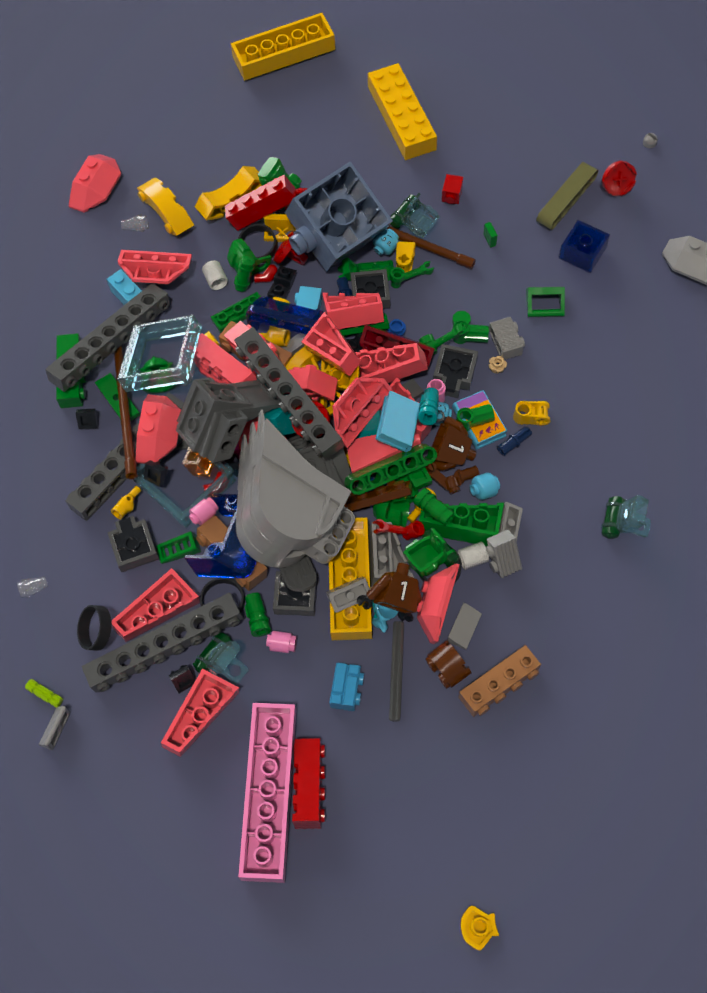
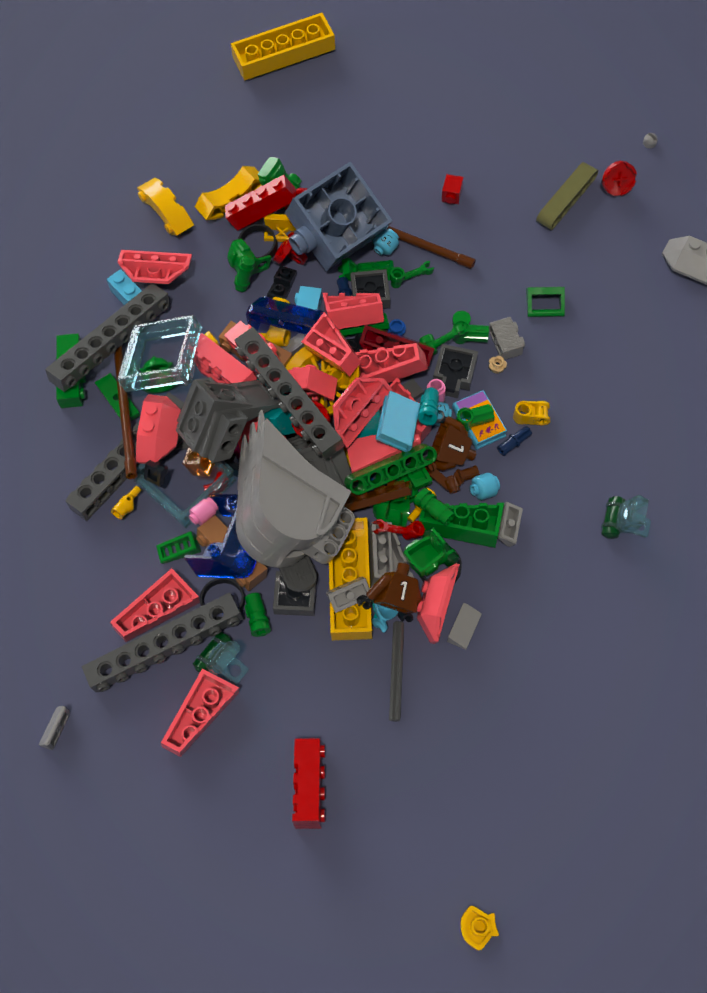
(30, 586): clear cone -> none
(43, 693): lime axle -> none
(87, 418): black tile -> none
(94, 182): coral wedge -> none
(104, 629): black tyre -> none
(132, 543): piece -> none
(136, 223): clear cone -> none
(182, 678): black tile -> none
(214, 275): white piece -> none
(234, 313): green tile -> none
(267, 276): red arm -> none
(268, 793): bright pink brick -> none
(281, 642): bright pink brick -> none
(345, 687): dark azure brick -> none
(402, 111): yellow brick -> none
(404, 255): yellow piece -> none
(415, 216): clear light blue piece -> none
(448, 664): reddish brown brick -> none
(473, 555): white piece -> none
(490, 234): green tile -> none
(499, 681): medium nougat brick -> none
(504, 554): light grey brick -> none
(584, 246): clear blue brick -> none

